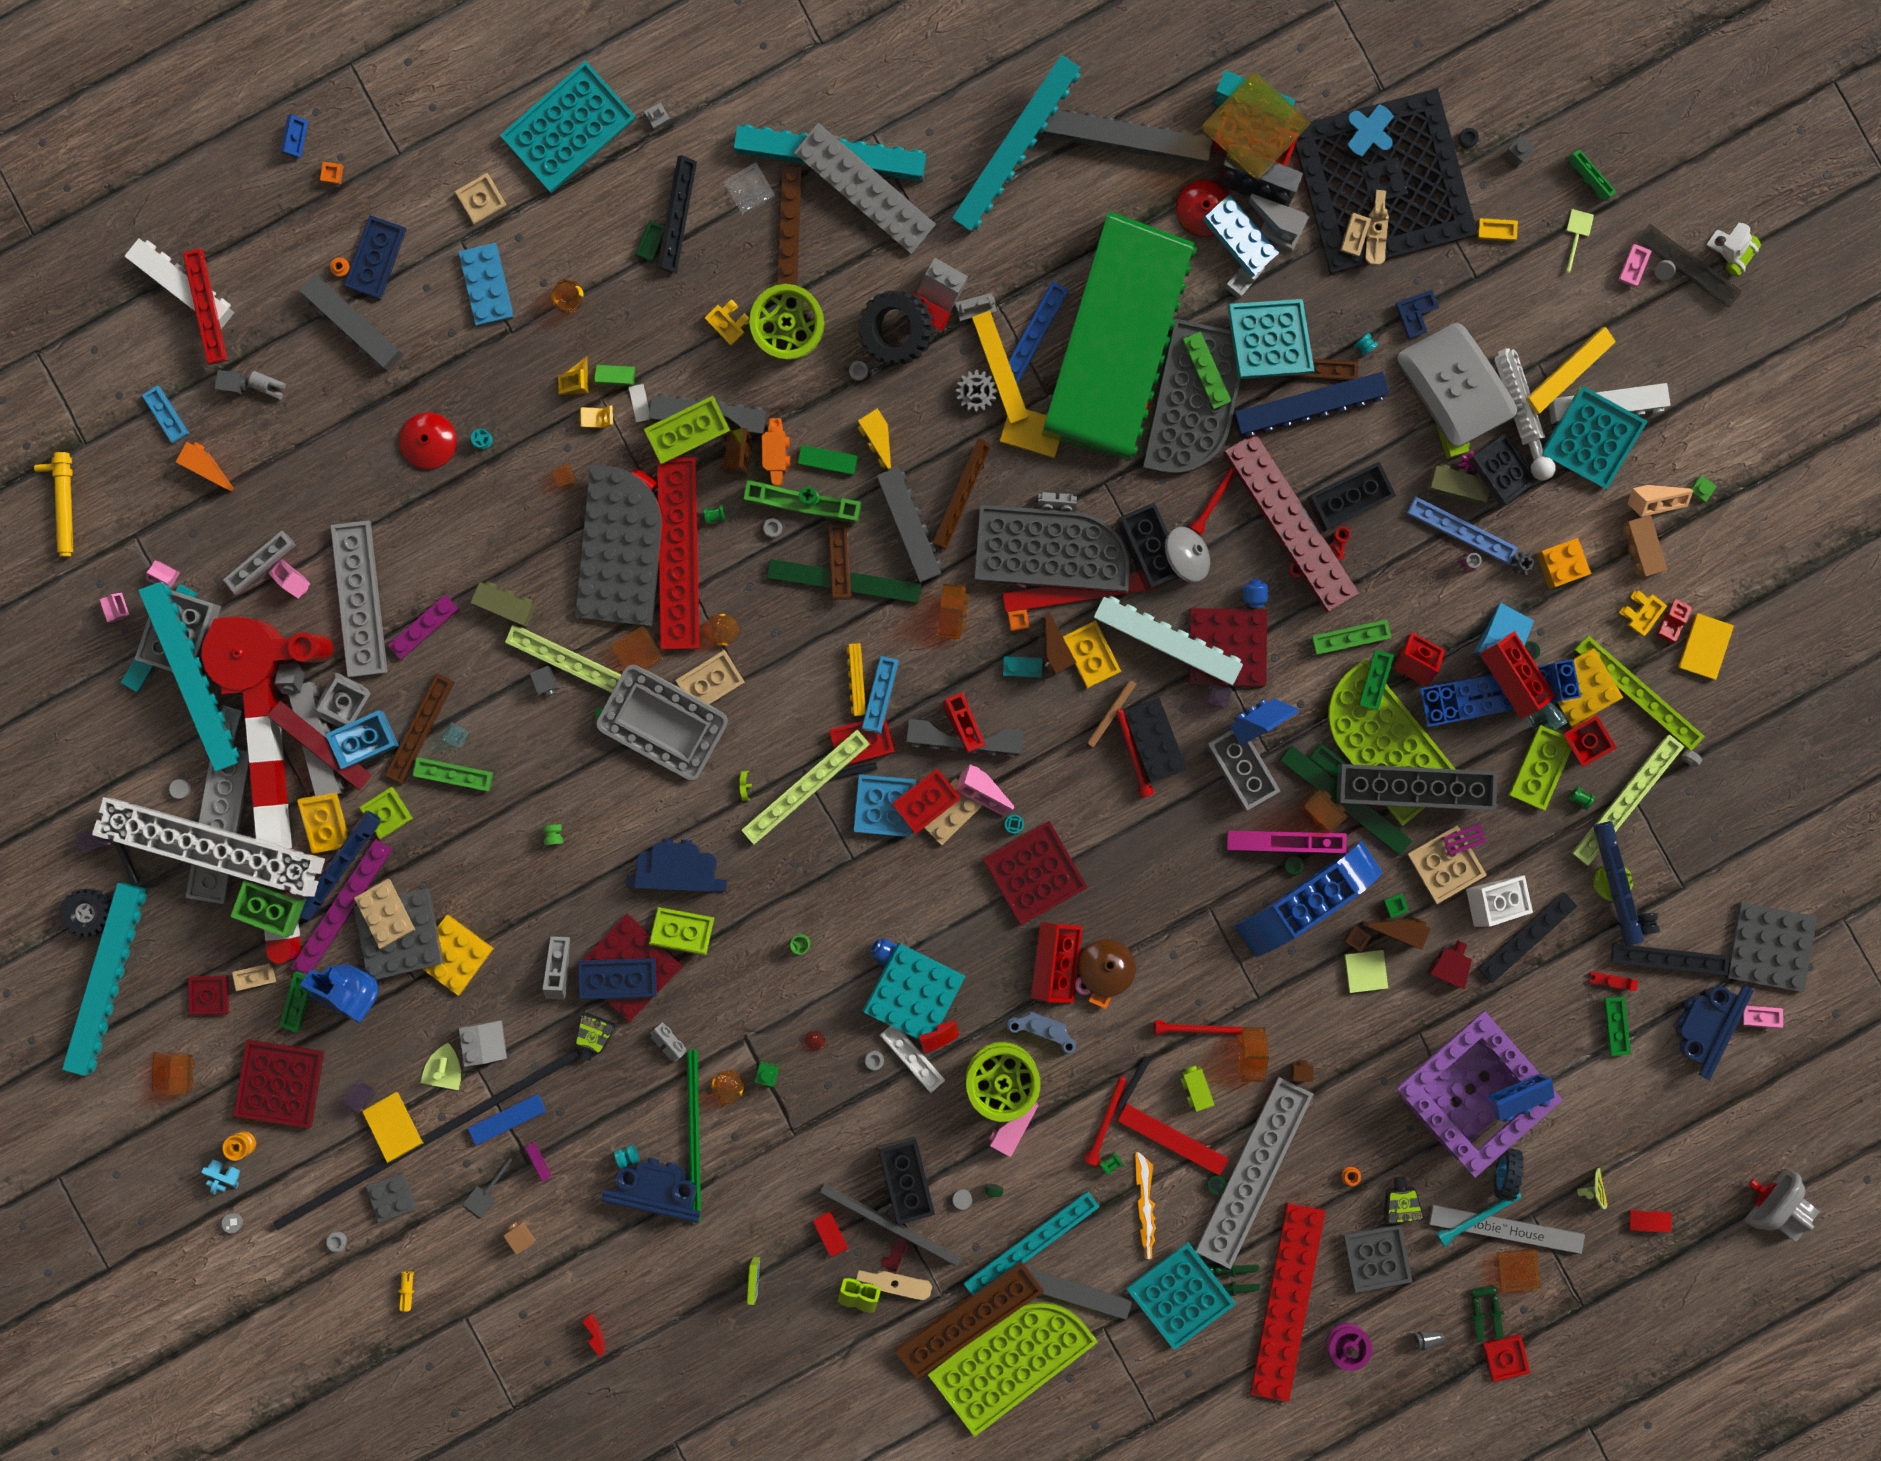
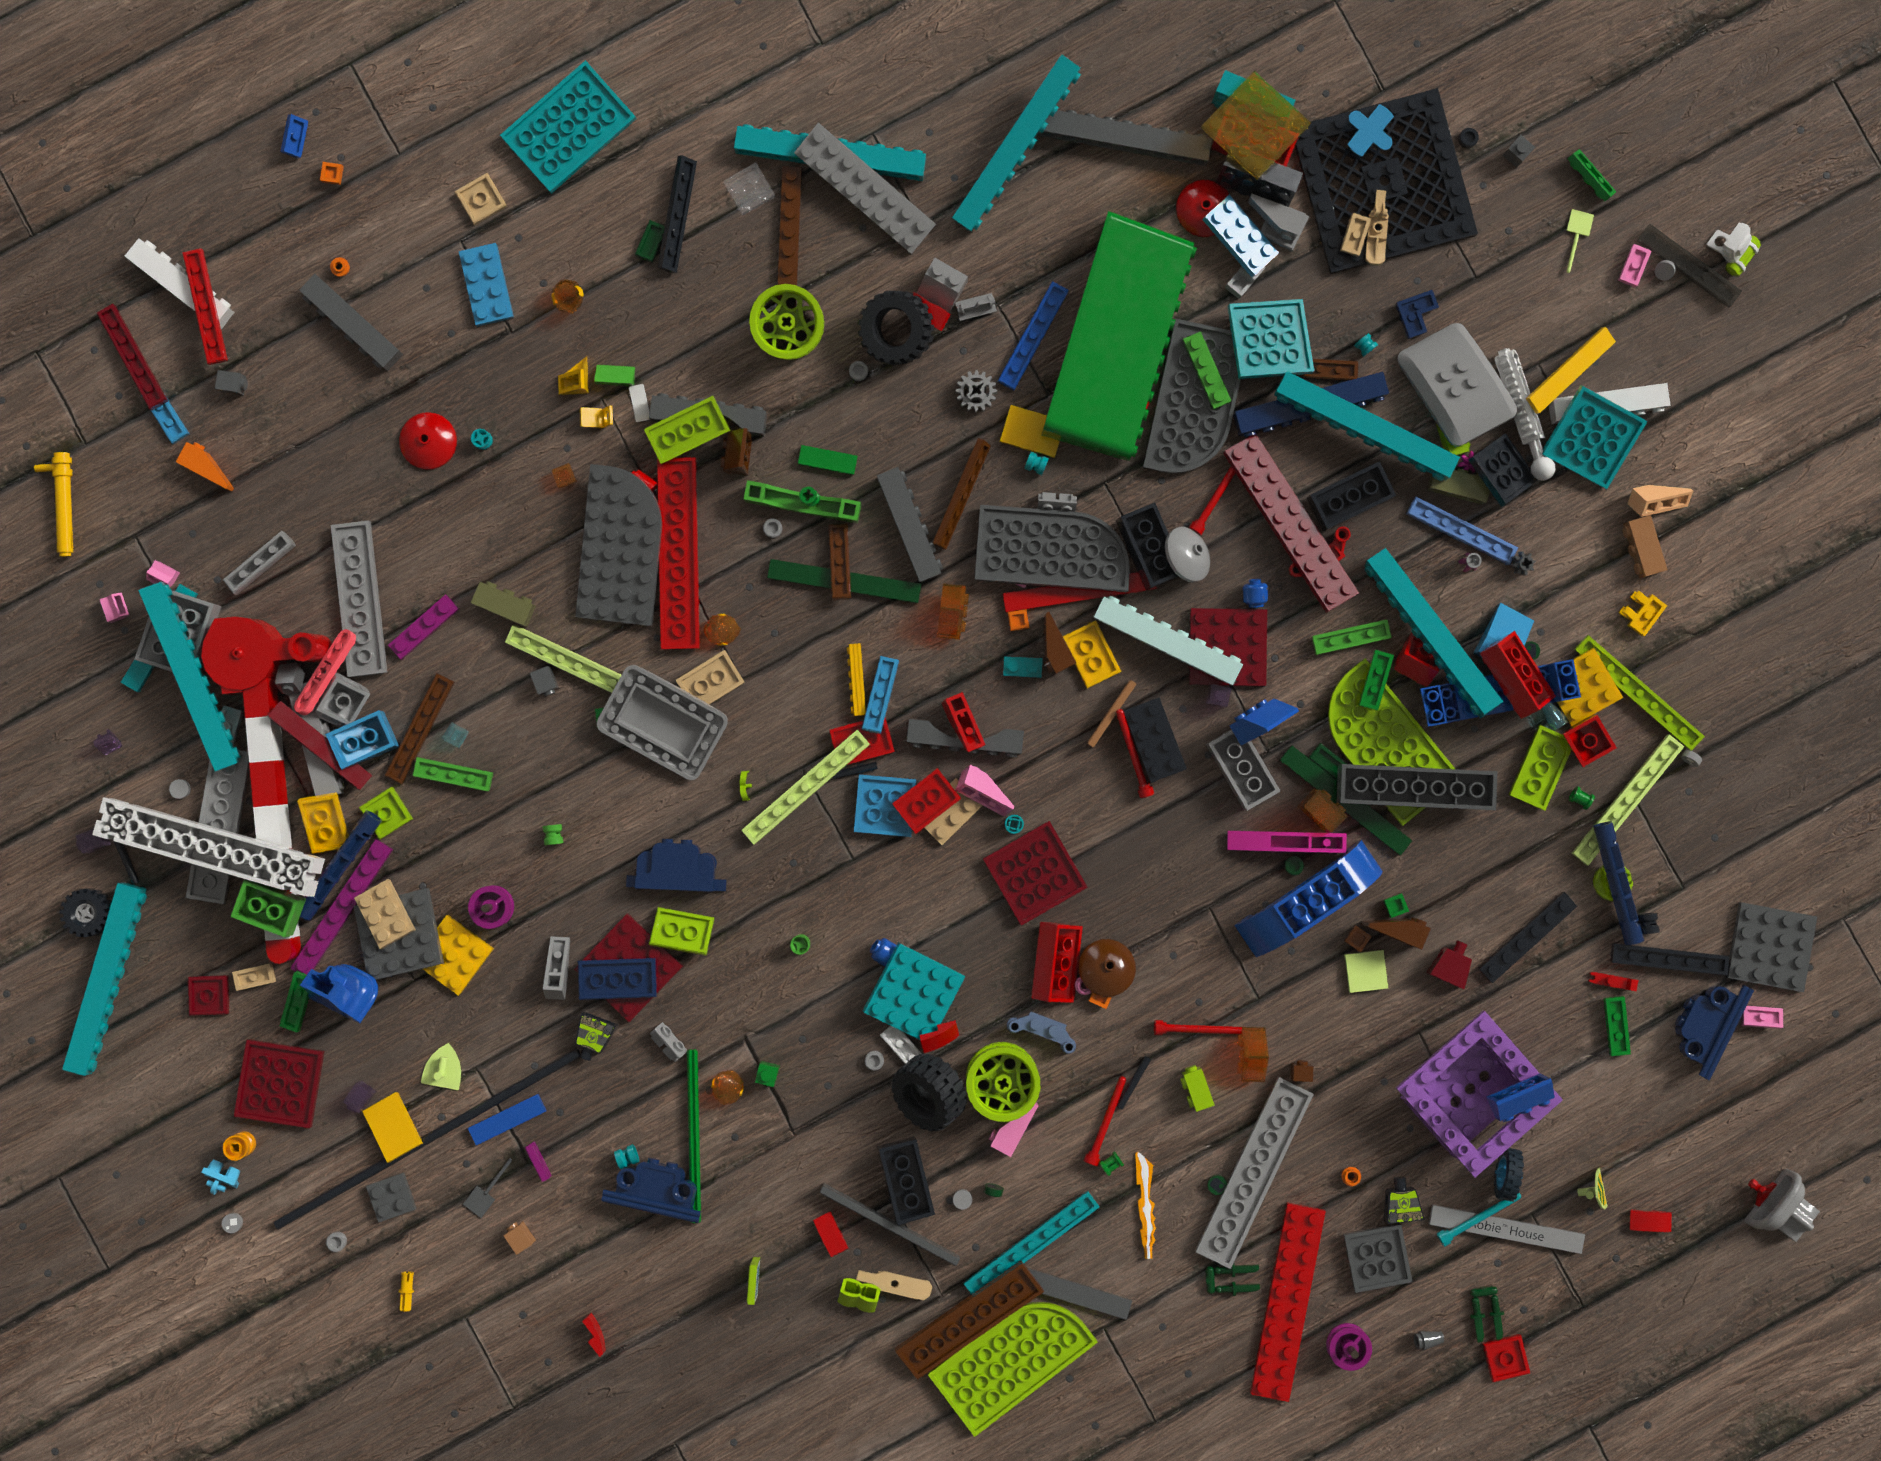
(107, 743): none -> clear purple tile
(132, 357): none -> dark red tile
(172, 1073): clear orange slope -> none
(264, 384): light grey hinge -> none
(289, 578): bright pink slope -> none
(330, 663): none -> coral piece
(375, 257): dark blue tile -> none
(482, 1043): light grey slope -> none
(491, 906): none -> magenta wheel
(637, 649): clear orange plate -> none
(657, 116): light grey tile -> none
(714, 514): green bush -> none
(724, 325): yellow plate -> none
(774, 451): orange hinge -> none
(814, 1040): clear red piece -> none
(876, 430): yellow slope -> none
(898, 1249): dark red piece -> none
(929, 1092): none -> black tyre
(1000, 367): yellow tile -> none
(1036, 463): none -> teal wheel
(1173, 1139): red tile -> none
(1181, 1295): teal plate -> none
(1367, 426): none -> teal brick
(1433, 633): none -> teal brick
(1443, 872): tan plate -> none
(1479, 834): magenta tile -> none
(1497, 229): yellow tile -> none
(1499, 901): white slope -> none
(1518, 1270): clear orange plate -> none
(1563, 563): light orange brick -> none
(1673, 621): red slope -> none
(1703, 489): bright green plate -> none
(1705, 646): yellow tile -> none

